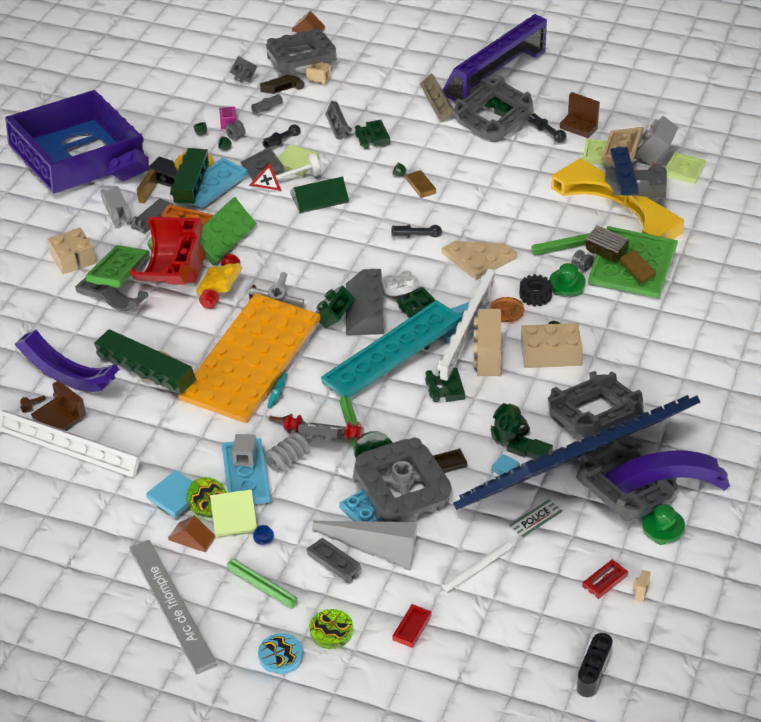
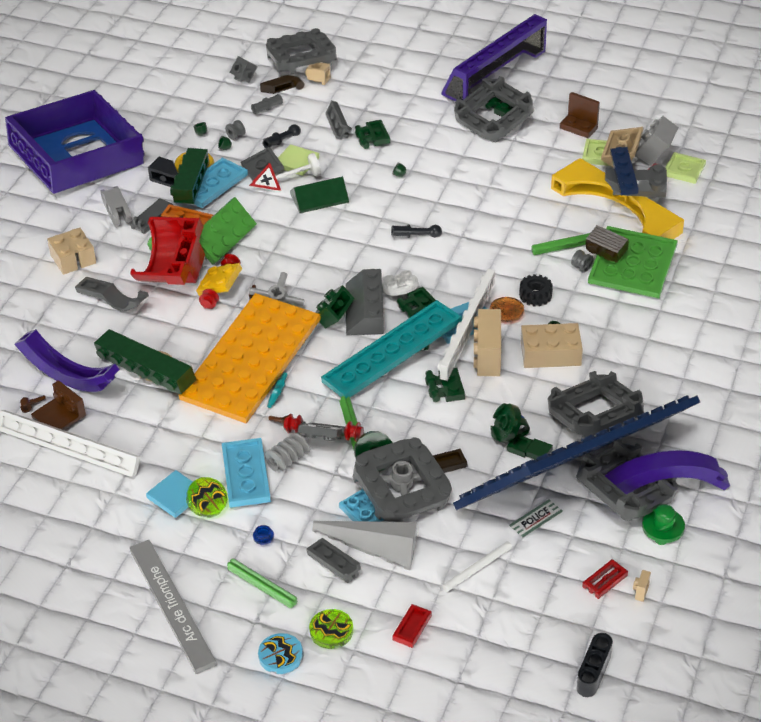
(117, 265): bright green plate -> none
(129, 165): dark purple brick -> none
(147, 186): pearl gold tile -> none
(192, 534): dark orange slope -> none
(227, 116): dark pink slope -> none
(233, 513): yellowish green tile -> none
(244, 450): light grey brick -> none
(307, 23): dark orange slope -> none
(420, 183): pearl gold tile -> none
(437, 97): dark tan tile -> none
(478, 257): tan plate -> none
(504, 464): medium azure tile -> none
(542, 124): black pin -> none
(567, 280): green plate -> none
(637, 267): pearl gold tile -> none

